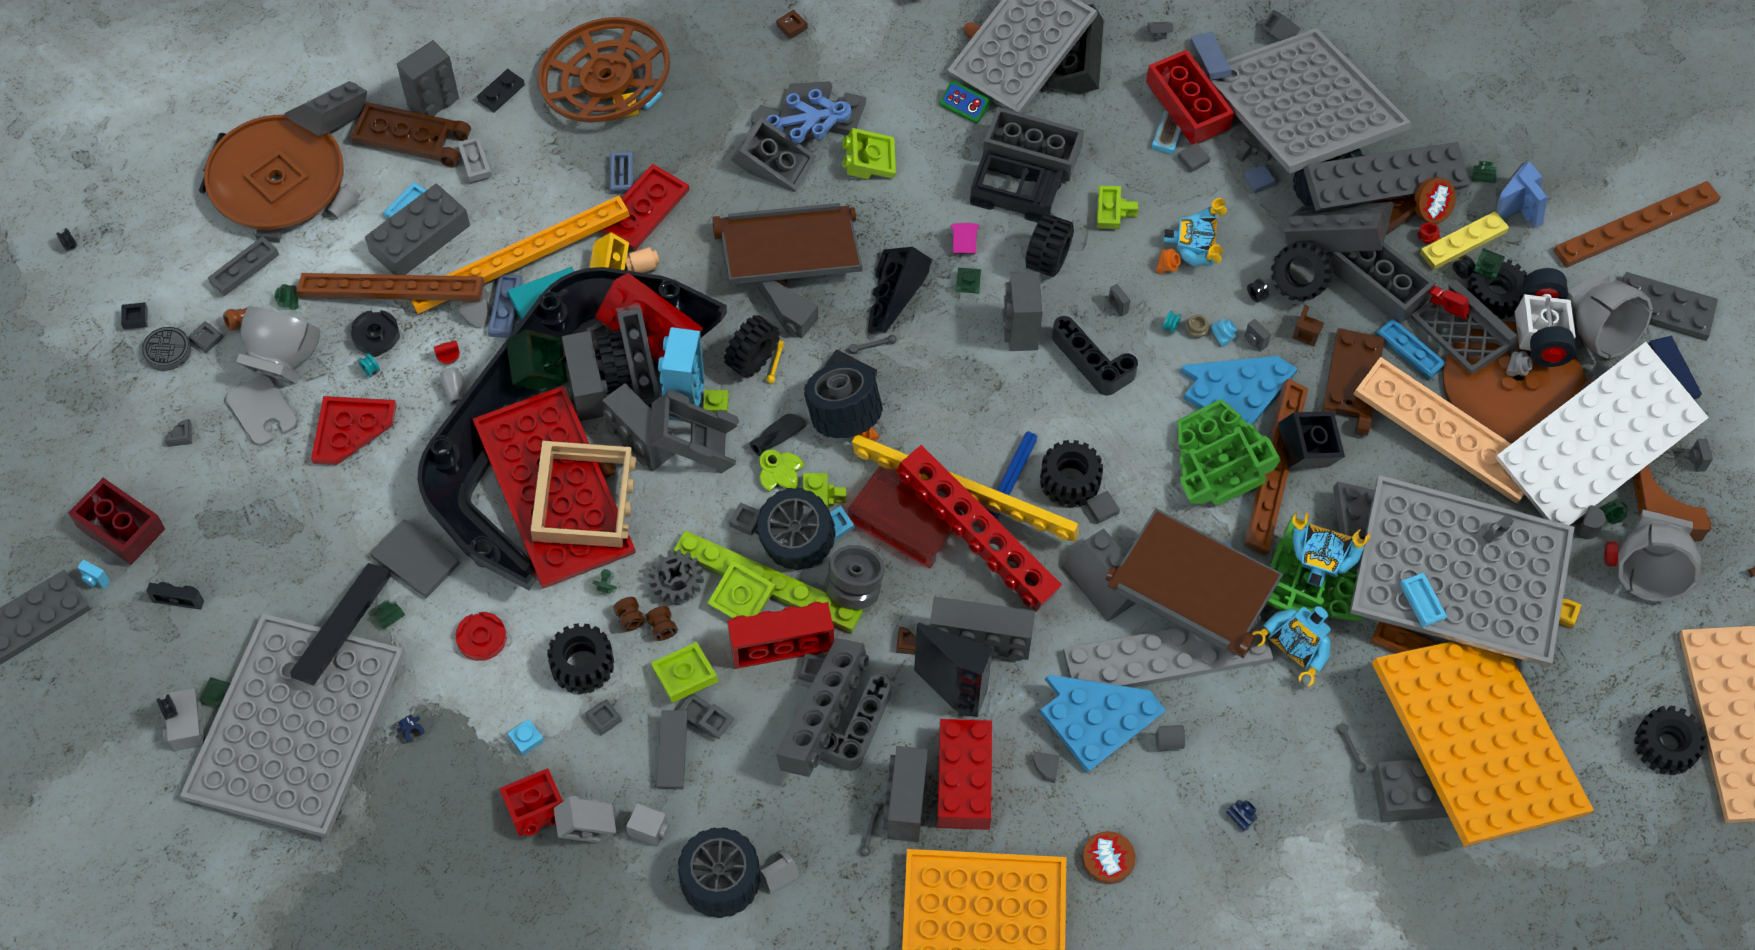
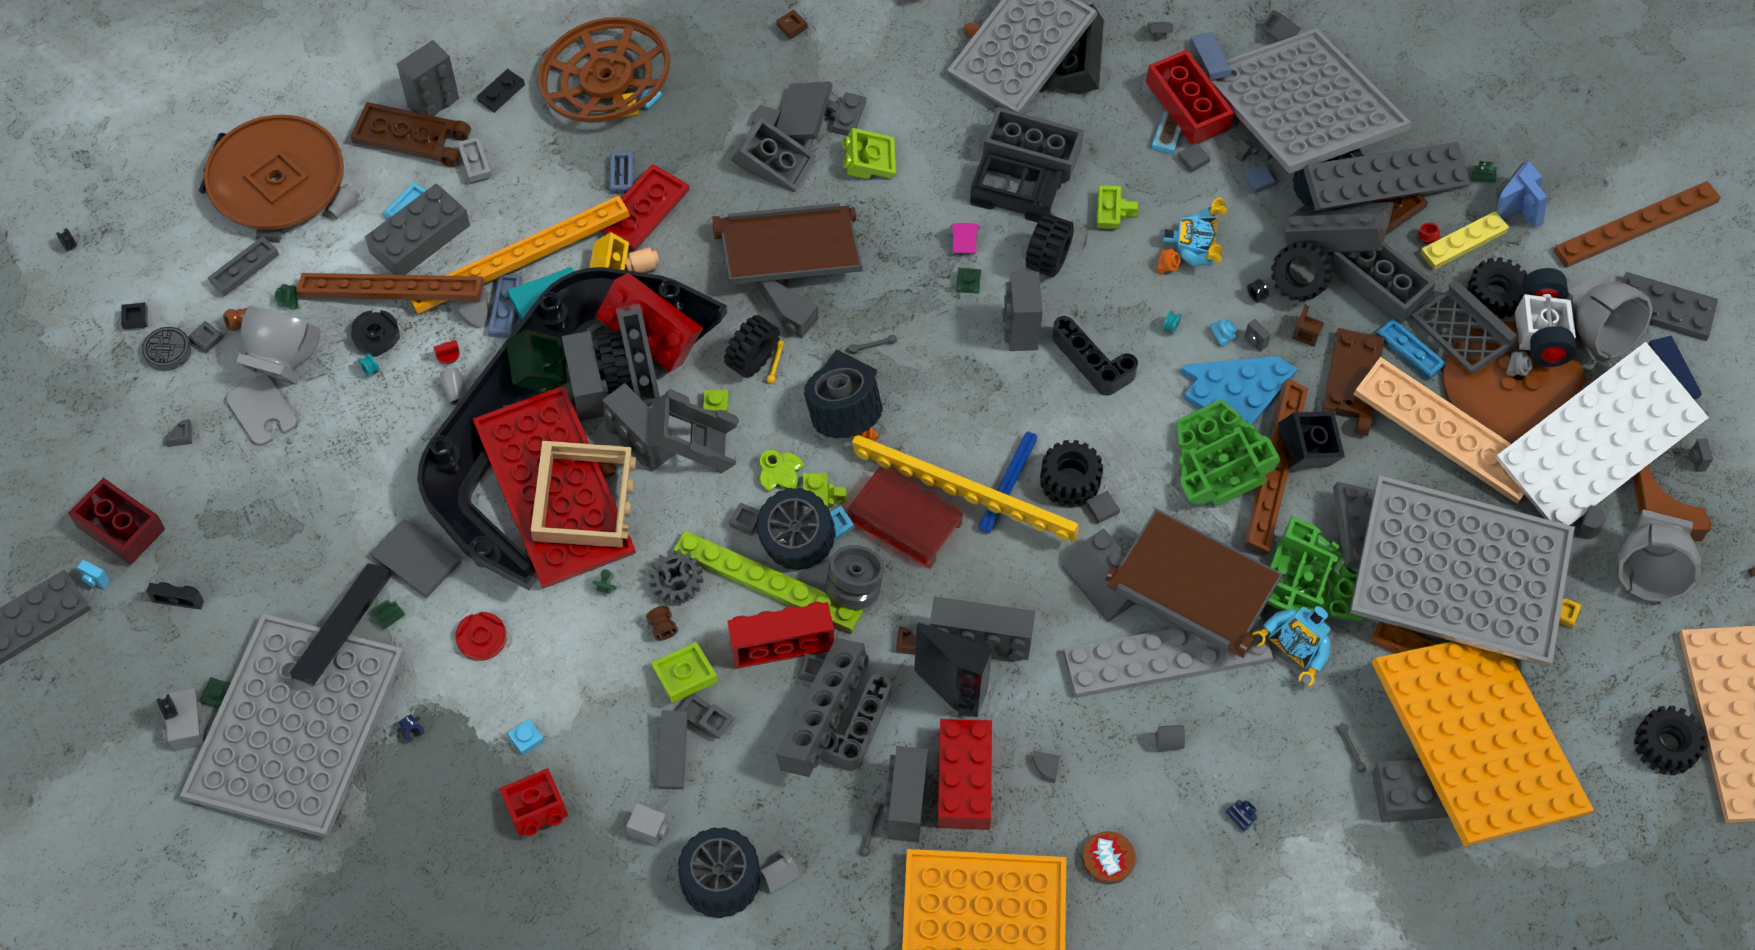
(330, 109): dark grey slope -> none
(349, 425): red plate -> none
(577, 640): black tyre -> none
(584, 820): light grey brick -> none
(603, 717): dark grey tile -> none
(629, 614): reddish brown wheel -> none
(682, 365): medium azure brick -> none
(741, 592): lime plate -> none
(777, 433): black piece -> none
(834, 113): medium blue plant -> none
(899, 277): black wedge -> none
(964, 102): slope -> none
(975, 514): red brick -> none
(1097, 716): dark azure wing -> none
(1119, 300): dark grey tile -> none
(1197, 326): dark tan plate -> none
(1325, 550): torso -> none
(1423, 600): medium azure tile -> none
(1435, 200): tile -> none
(1453, 302): red plate -> none
(1464, 266): black bush -> none
(1489, 263): clear green plate -> none
(1498, 529): dark grey tile -> none
(1611, 553): red tile -> none
(1614, 511): clear green plate -> none

